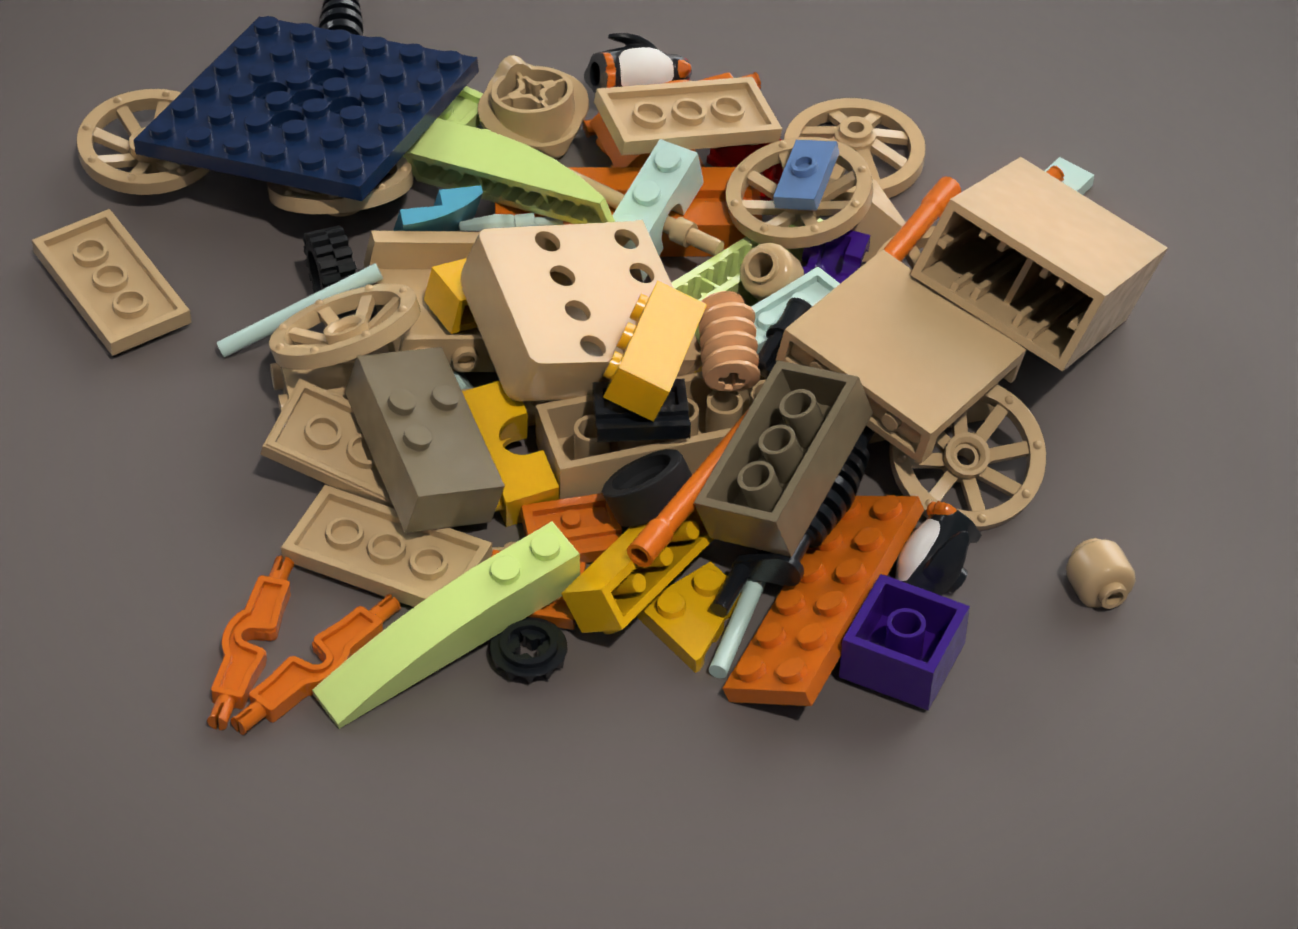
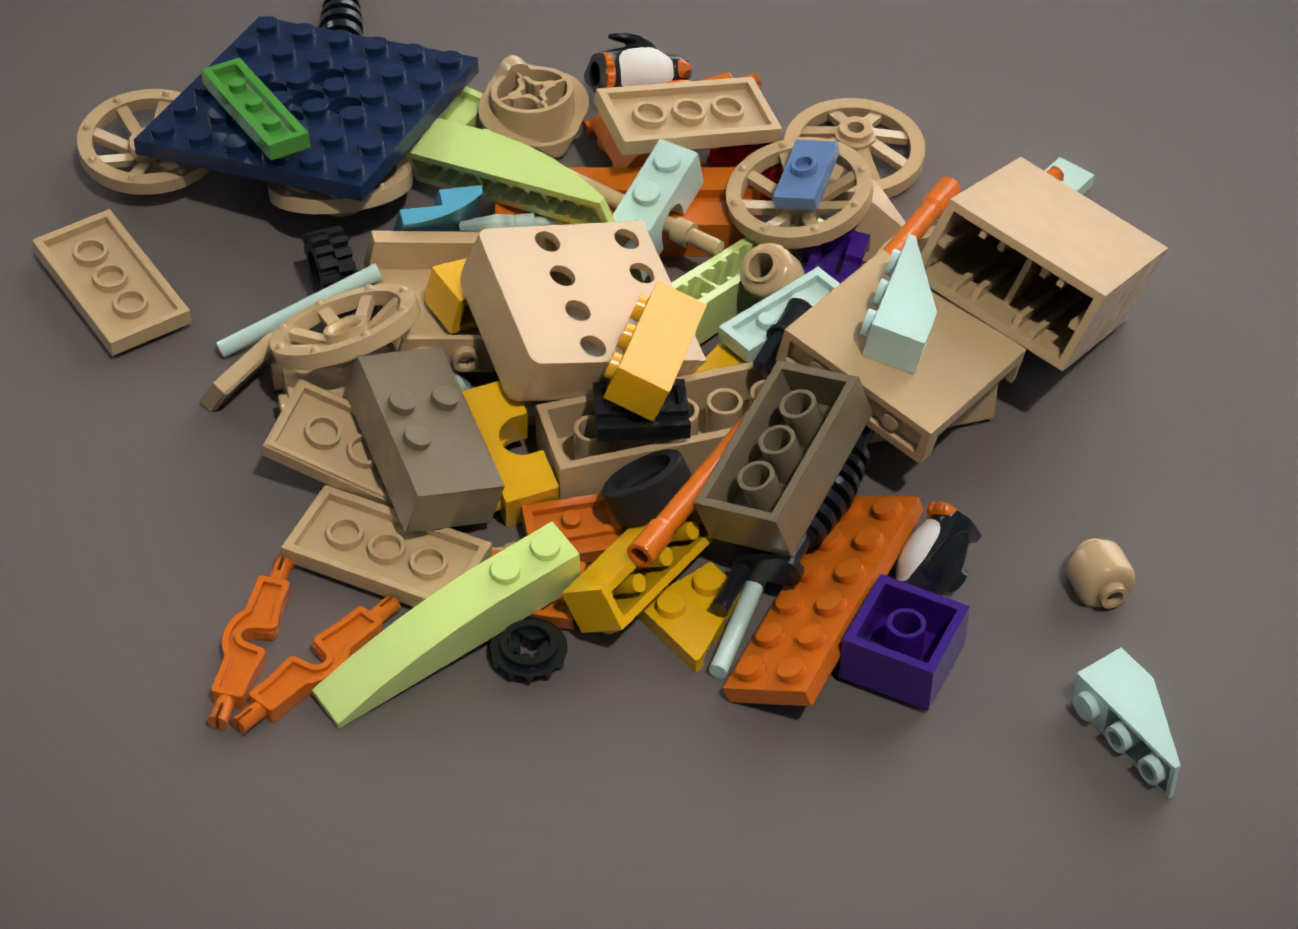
(238, 374): none -> tan tile
(255, 109): none -> bright green plate
(728, 343): light nougat piece -> none
(904, 314): none -> light aqua slope
(979, 455): tan wheel -> none
(1127, 710): none -> light aqua slope

